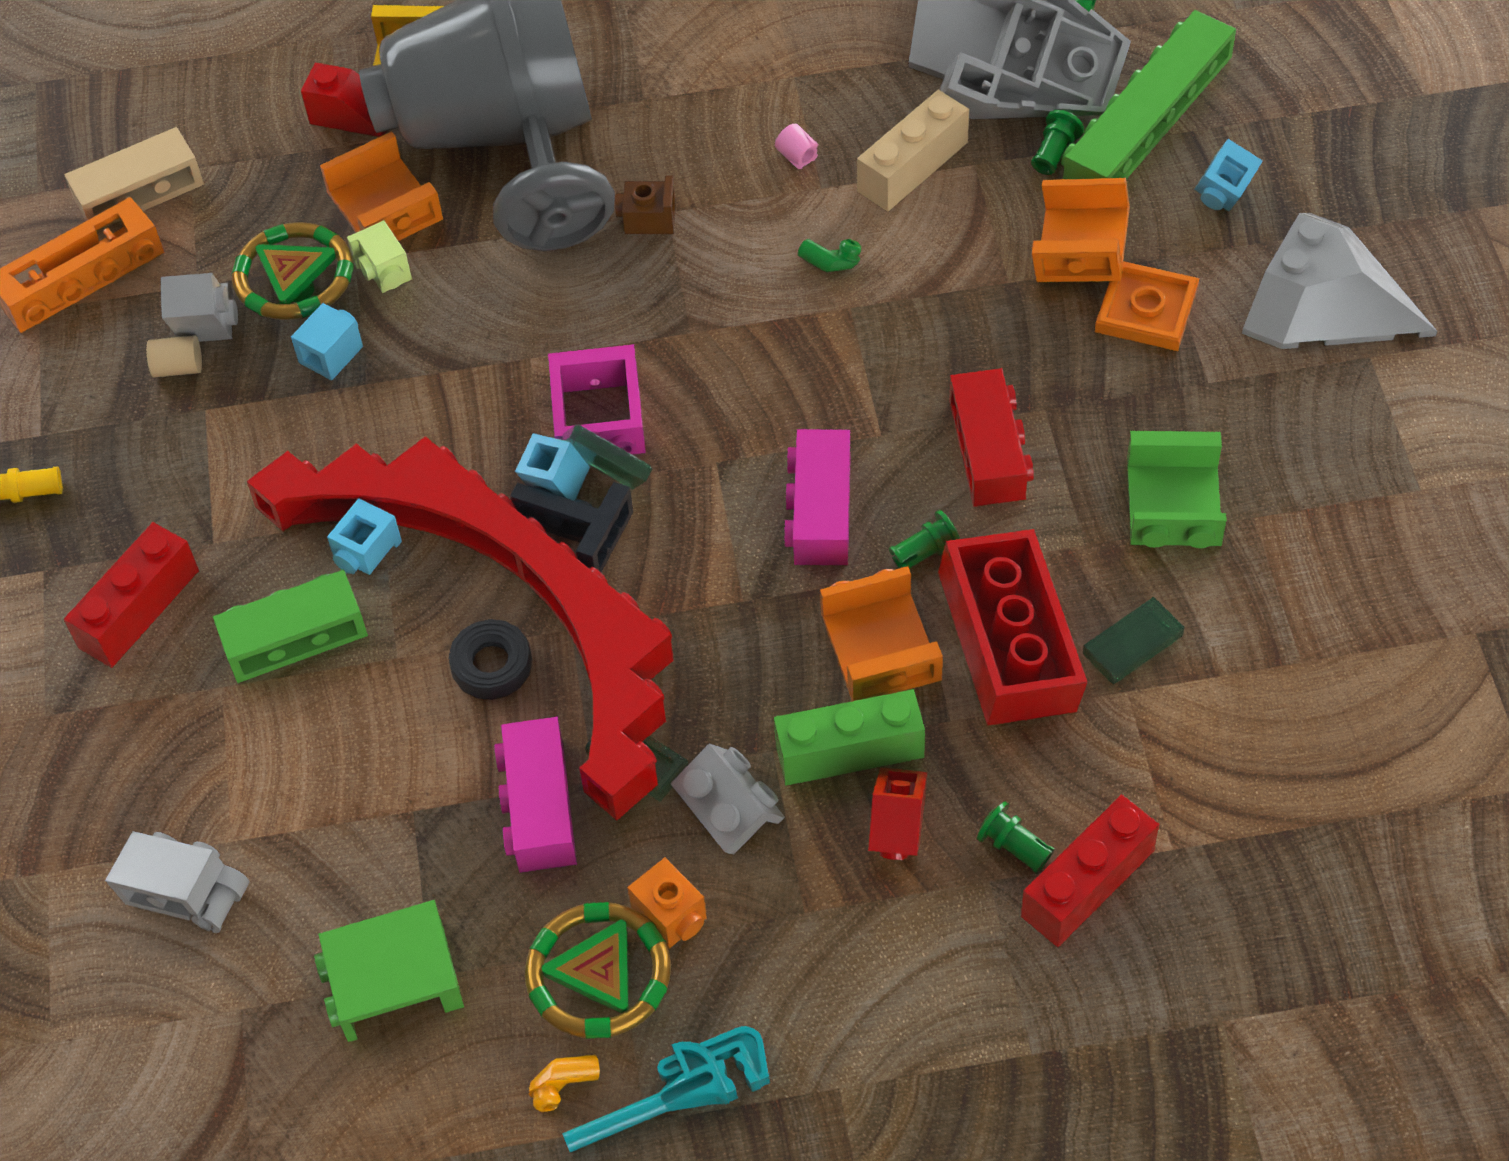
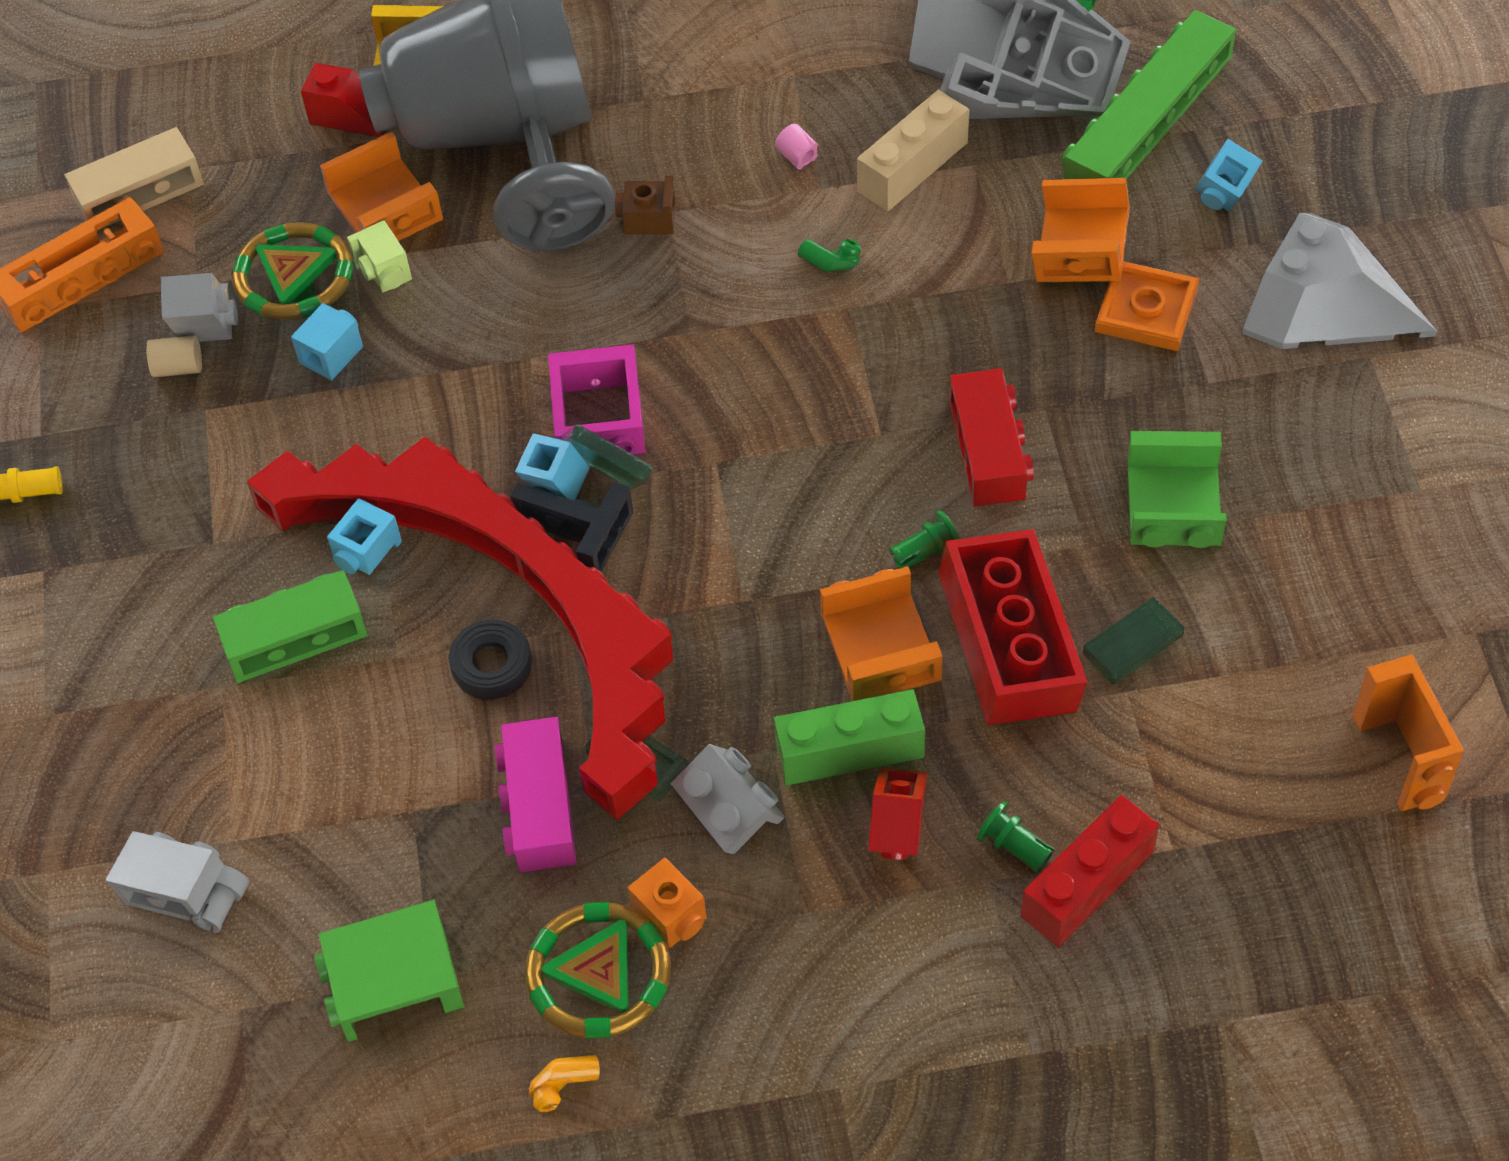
(131, 594): red brick -> none
(693, 1079): teal piece -> none
(819, 497): dark pink brick -> none
(1059, 133): green pin -> none
(1402, 695): none -> orange panel

